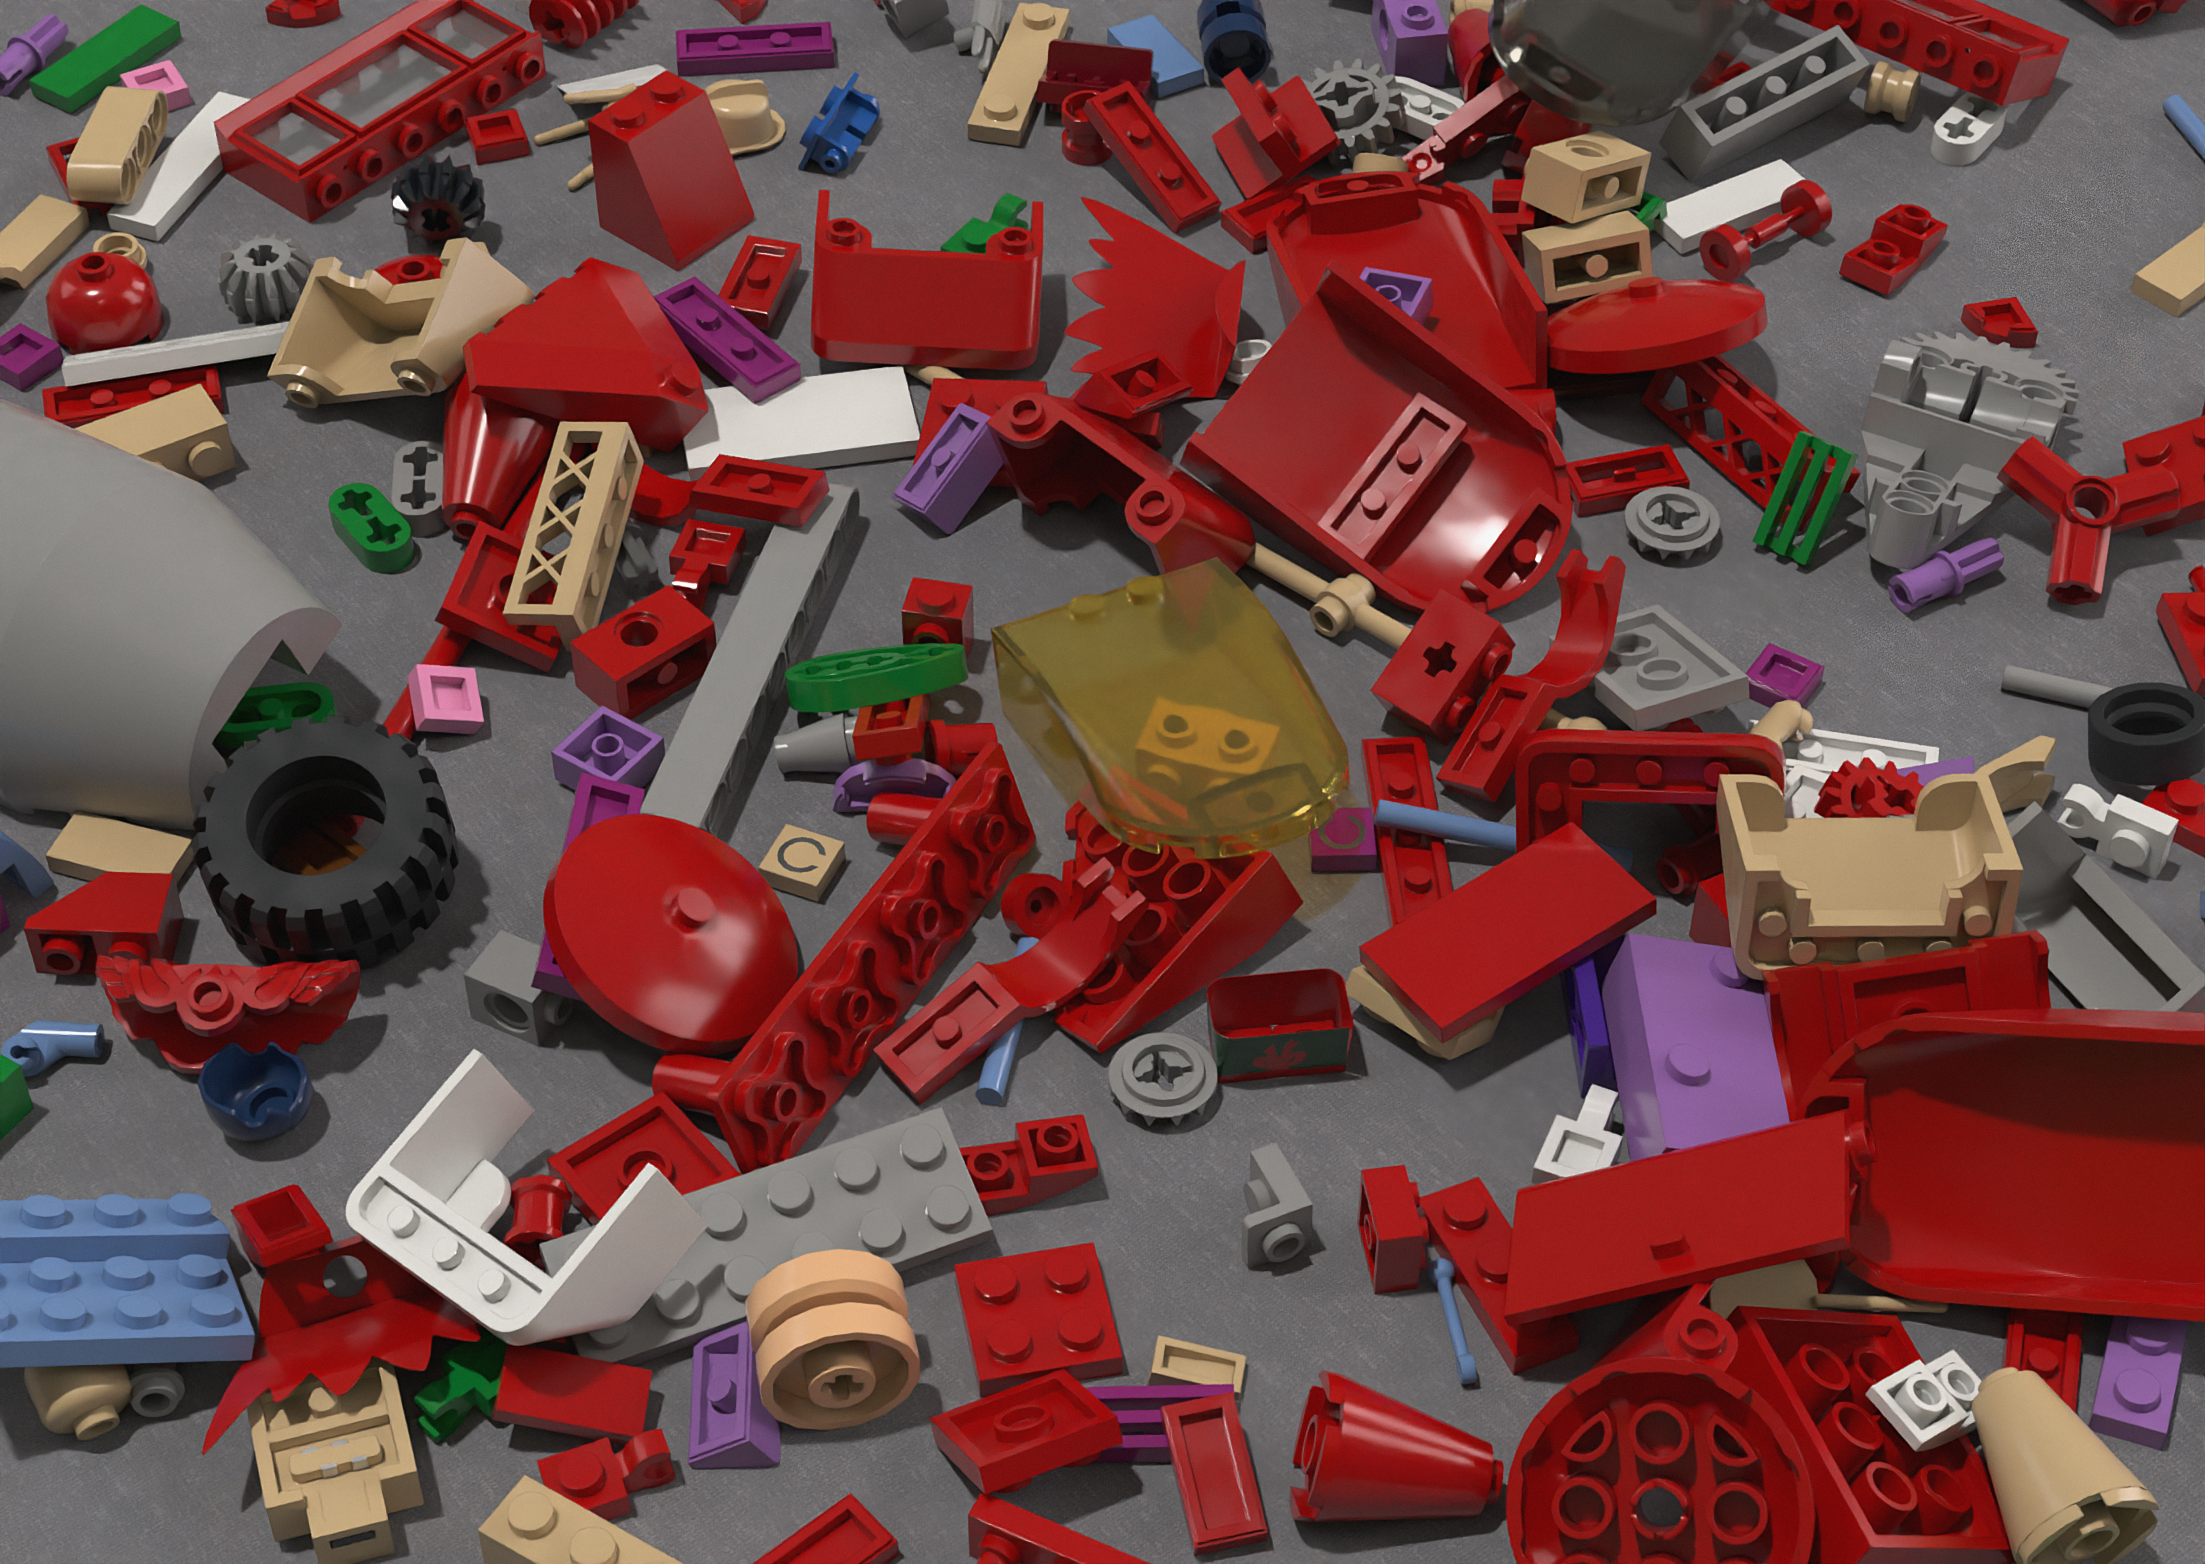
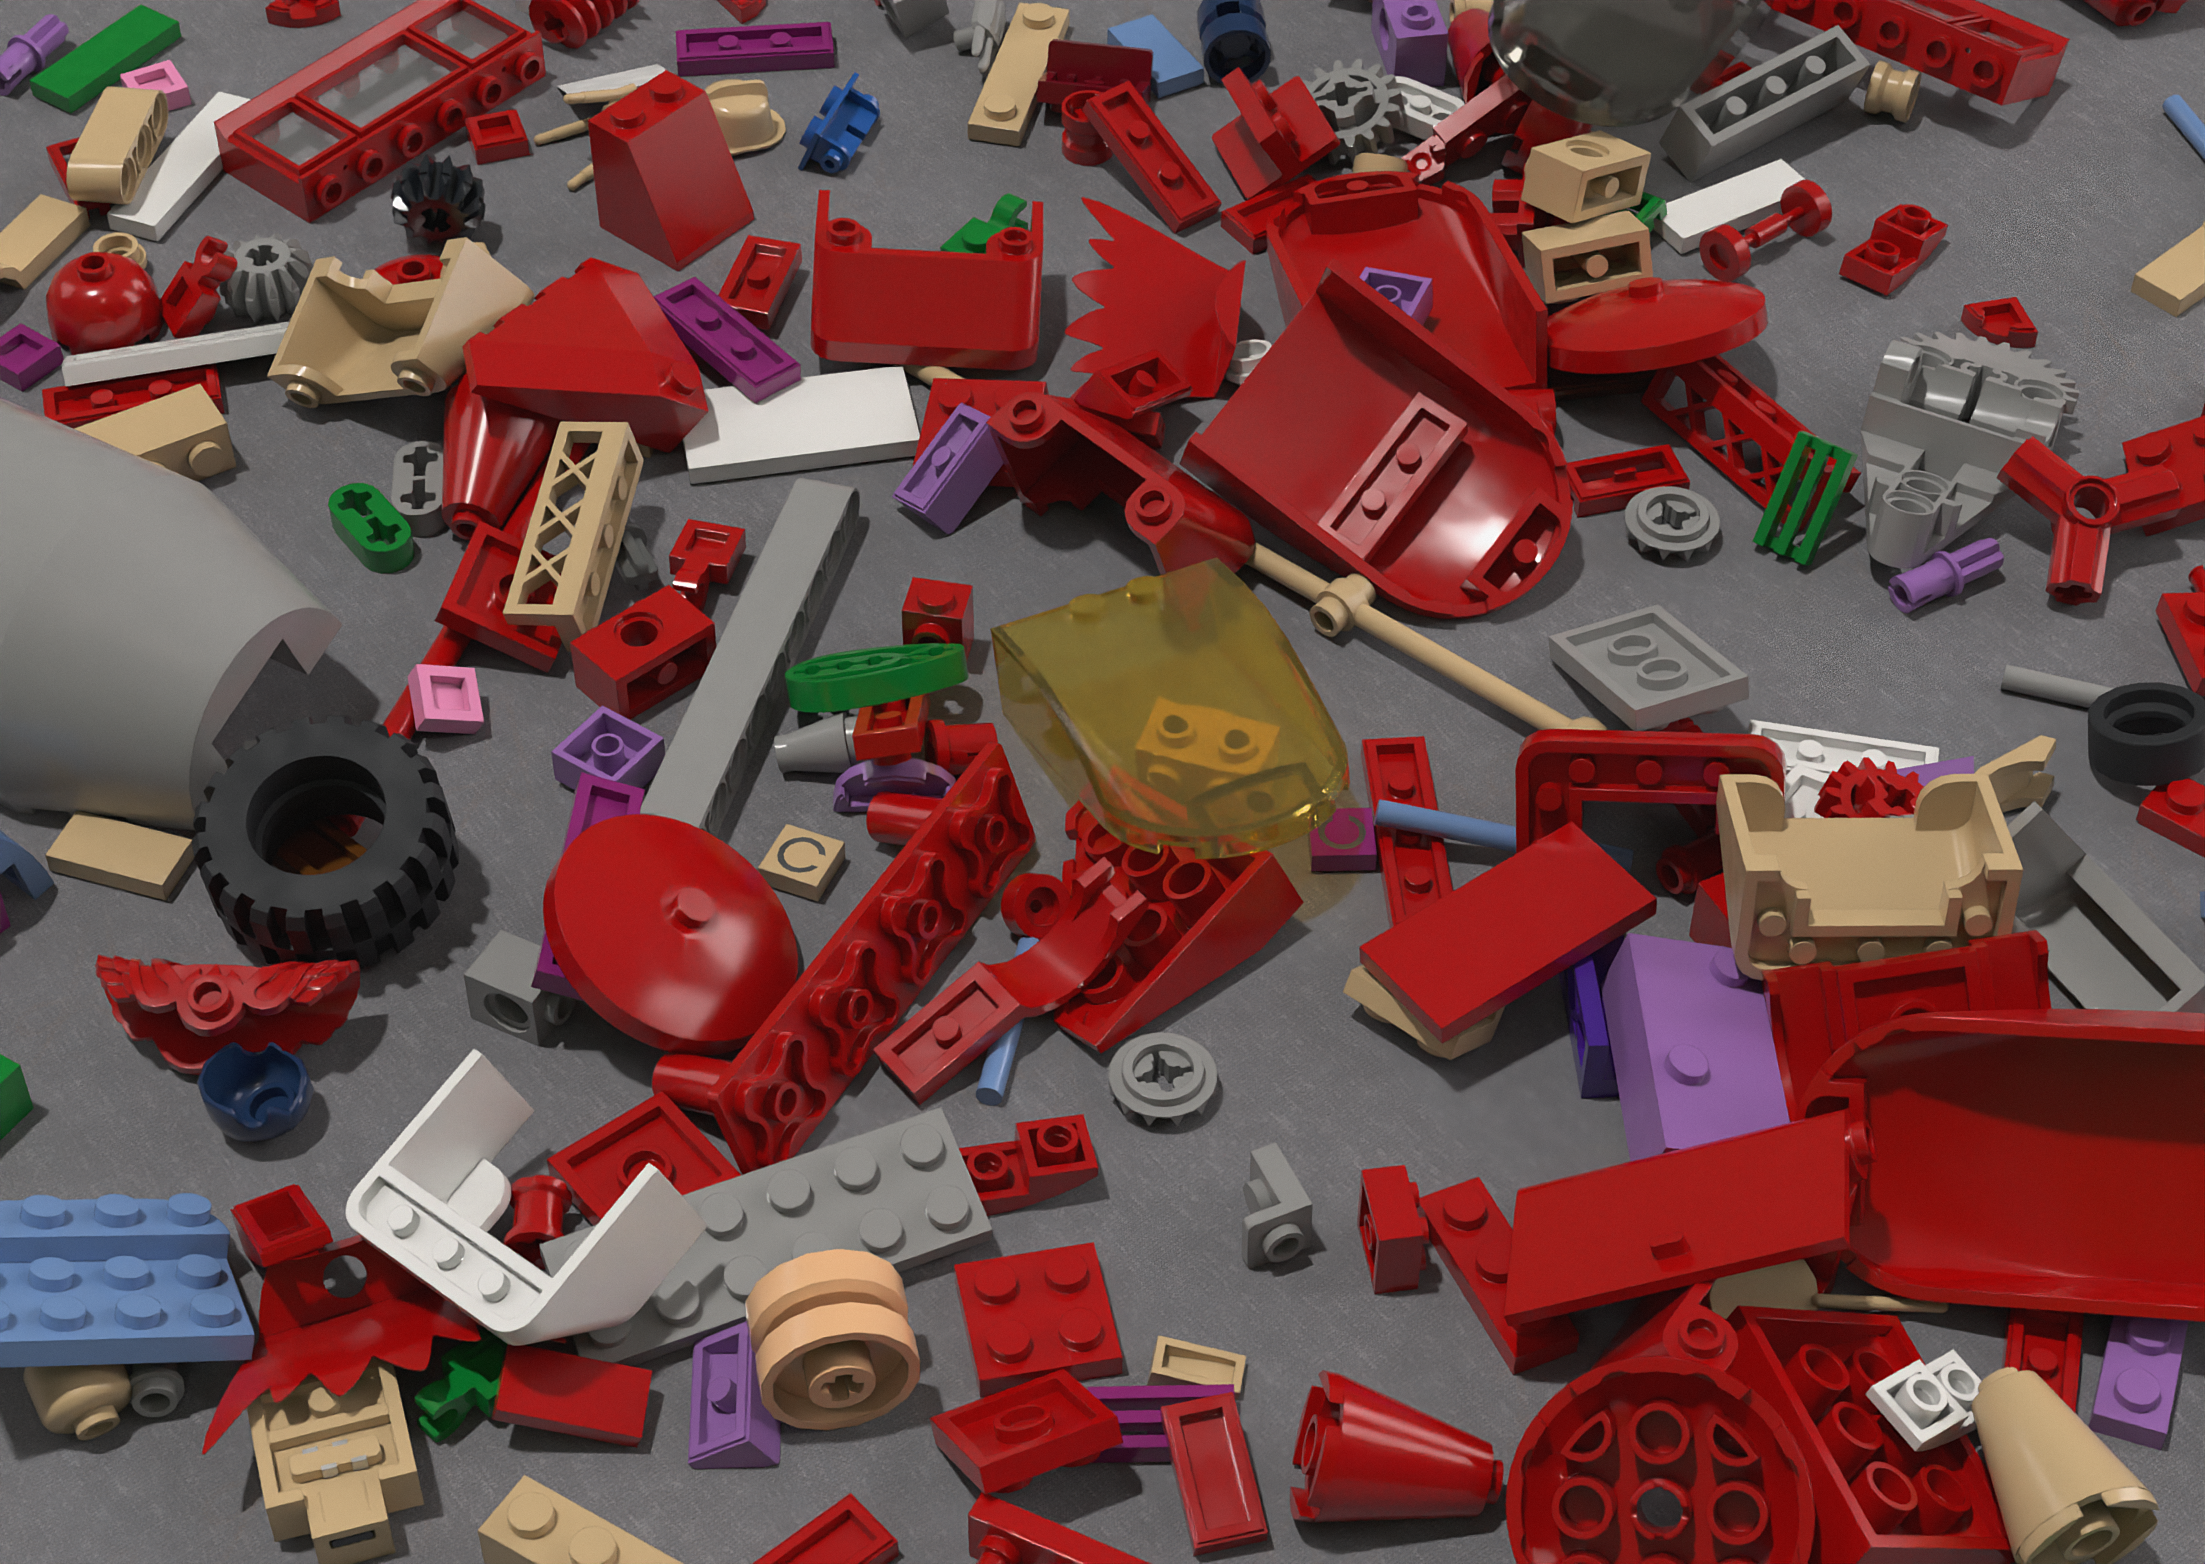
(49, 1041): medium blue arm -> none
(110, 916): red slope -> none
(192, 294): none -> red plate
(275, 707): green plate -> none
(601, 1479): red plate -> none
(733, 488): red piece -> none
(1298, 1001): red piece -> none
(1441, 1274): medium blue hinge -> none
(1448, 637): red brick -> none
(1519, 703): red piece -> none
(1581, 1144): white plate -> none
(1782, 676): magenta tile -> none
(1784, 722): tan arm -> none
(1967, 130): white beam -> none
(2125, 829): white plate -> none

